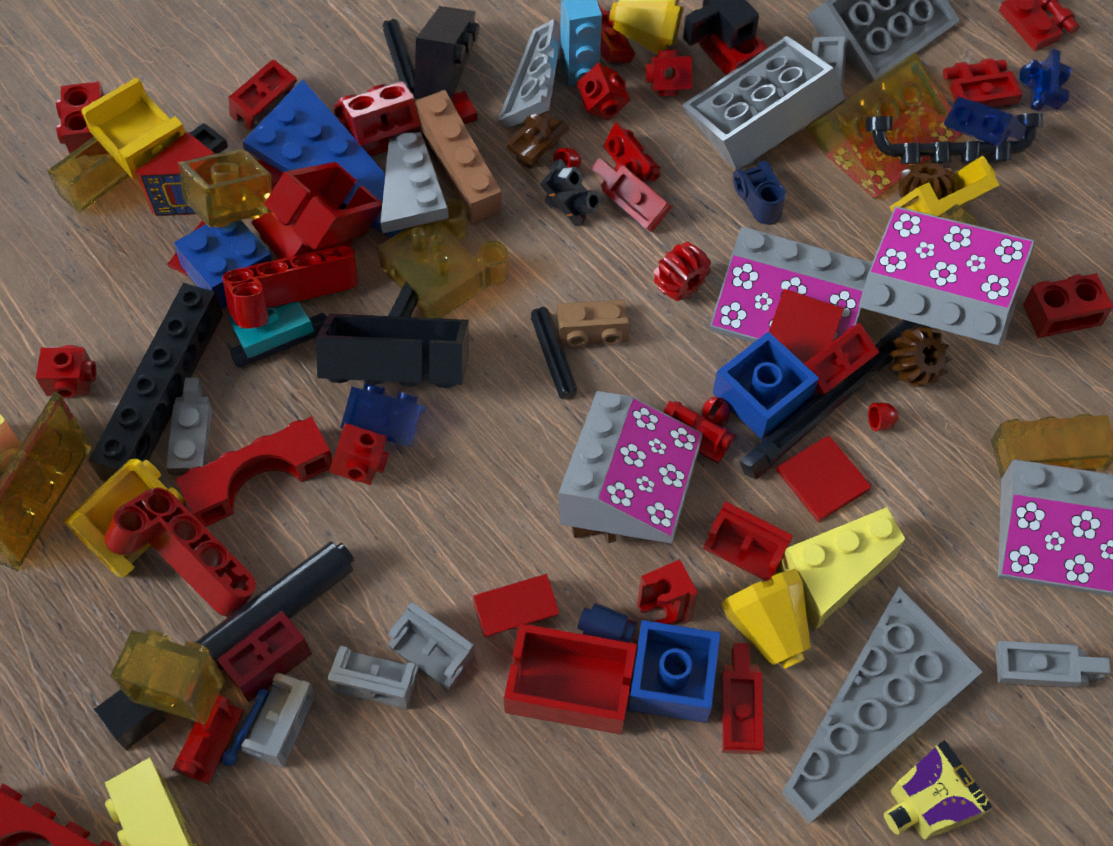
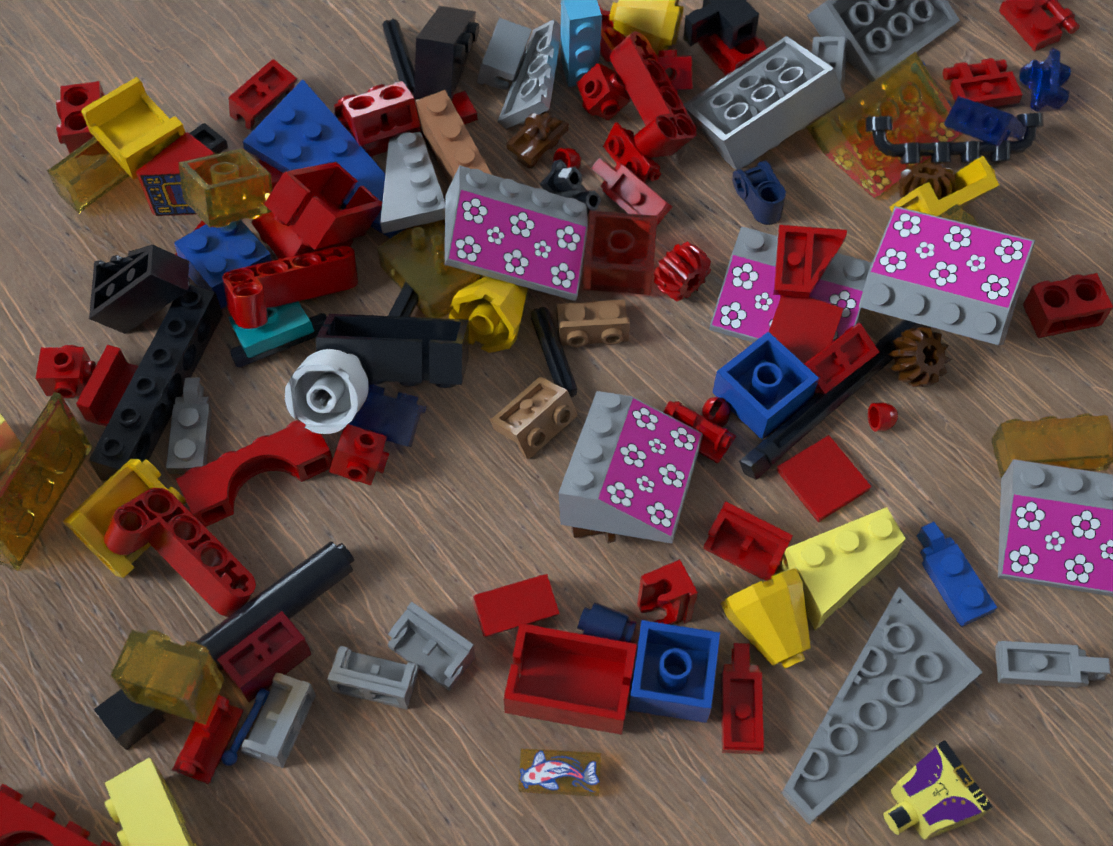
(106, 386): none -> red panel
(136, 286): none -> black wedge
(327, 391): none -> white brick
(492, 312): none -> yellow cone
(503, 53): none -> light grey hinge
(515, 232): none -> slope
(535, 416): none -> medium nougat bracket
(559, 772): none -> tile
(620, 252): none -> clear red brick
(654, 97): none -> red beam
(804, 257): none -> red wing
(954, 576): none -> blue hinge

